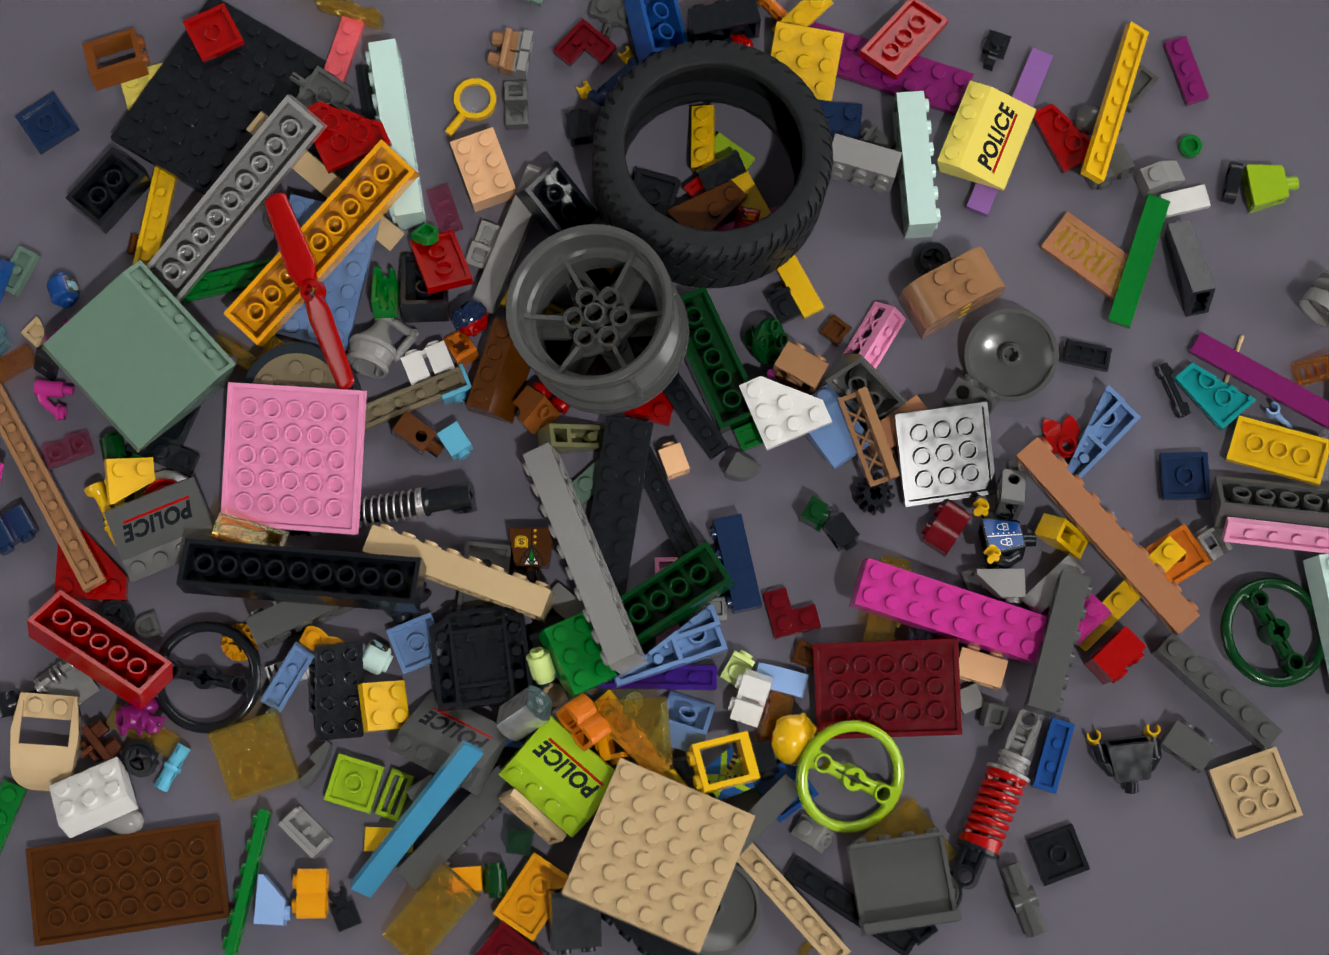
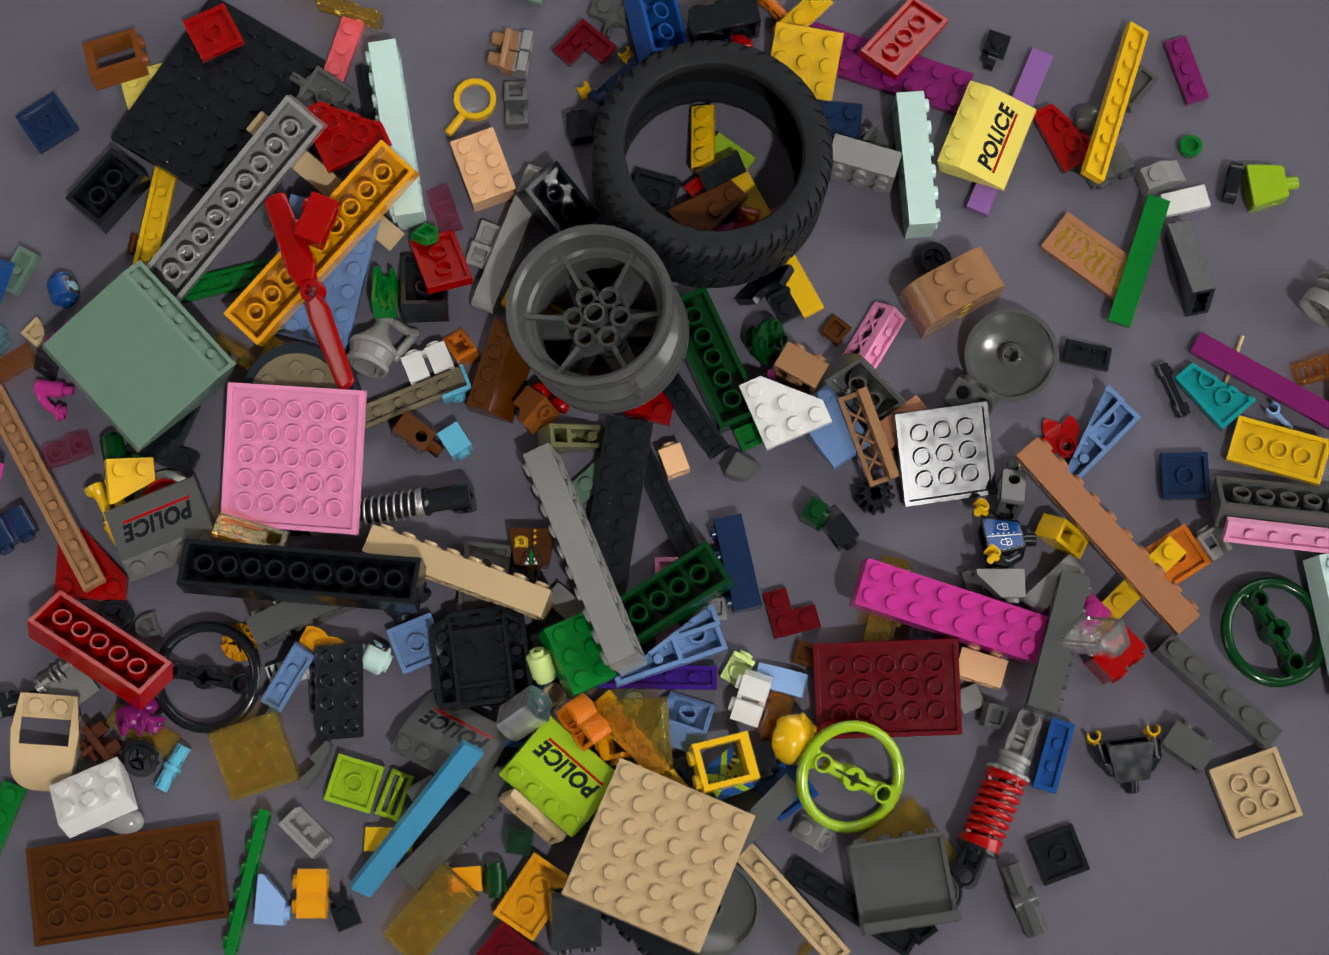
(316, 220): none -> red brick
(383, 705): yellow plate -> none
(470, 318): dark blue piece -> none
(761, 287): none -> black tile
(946, 527): dark red brick -> none
(1096, 637): none -> clear slope

